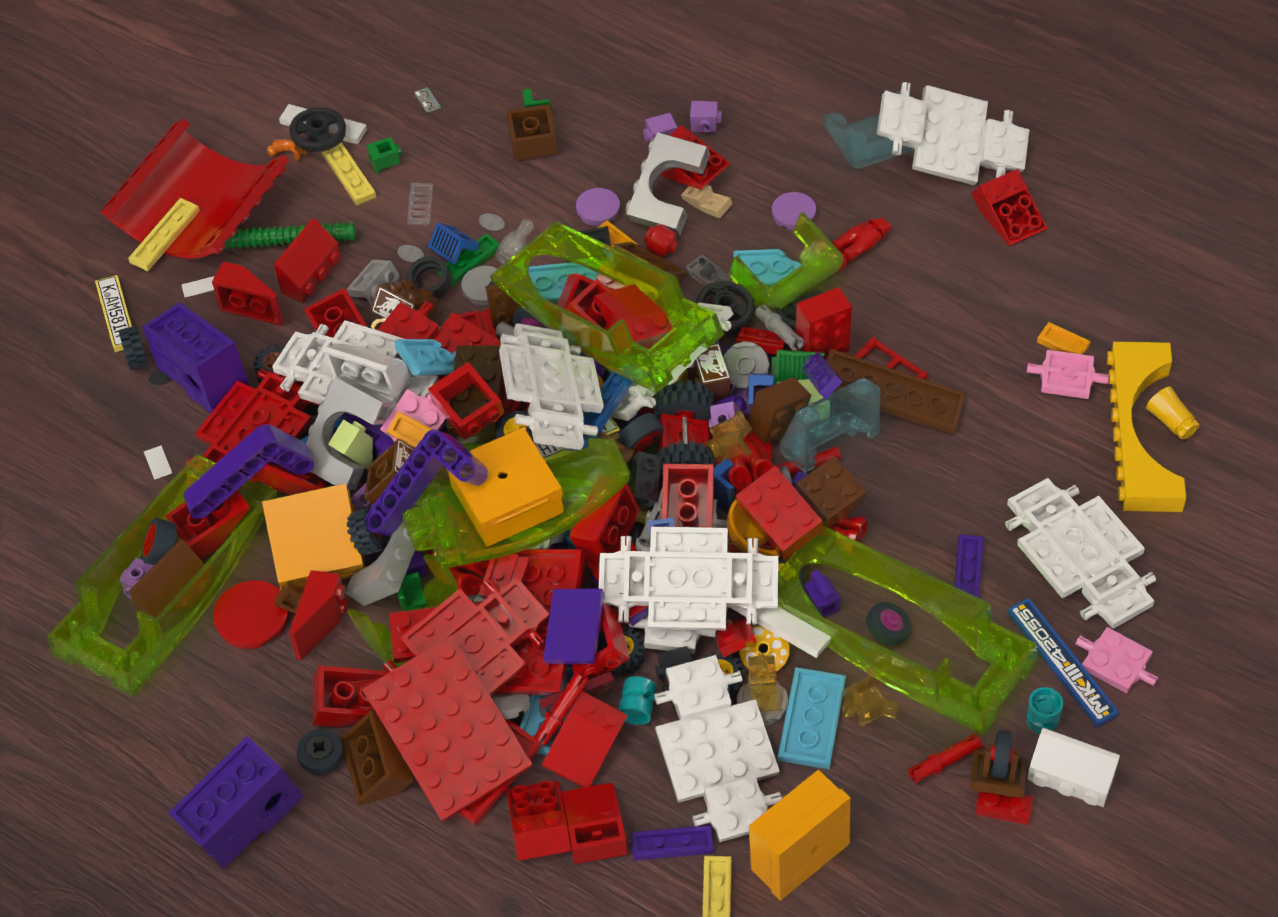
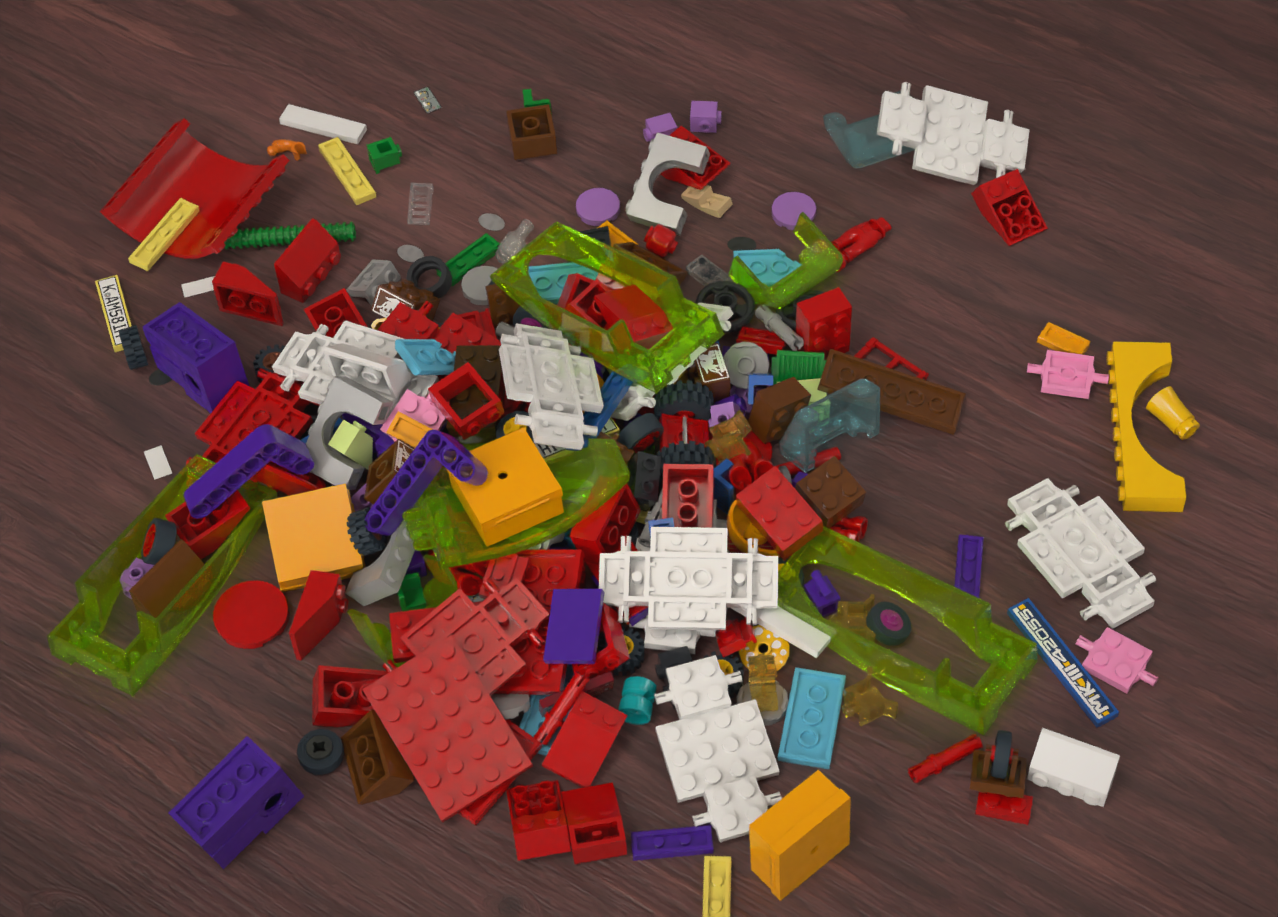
(289, 597): reddish brown plate -> none
(317, 128): black wheel -> none
(449, 241): blue panel -> none
(741, 243): none -> pearl dark grey sticker
(821, 374): dark purple plate -> none
(853, 617): none -> clear yellow piece
(1044, 710): teal wheel -> none

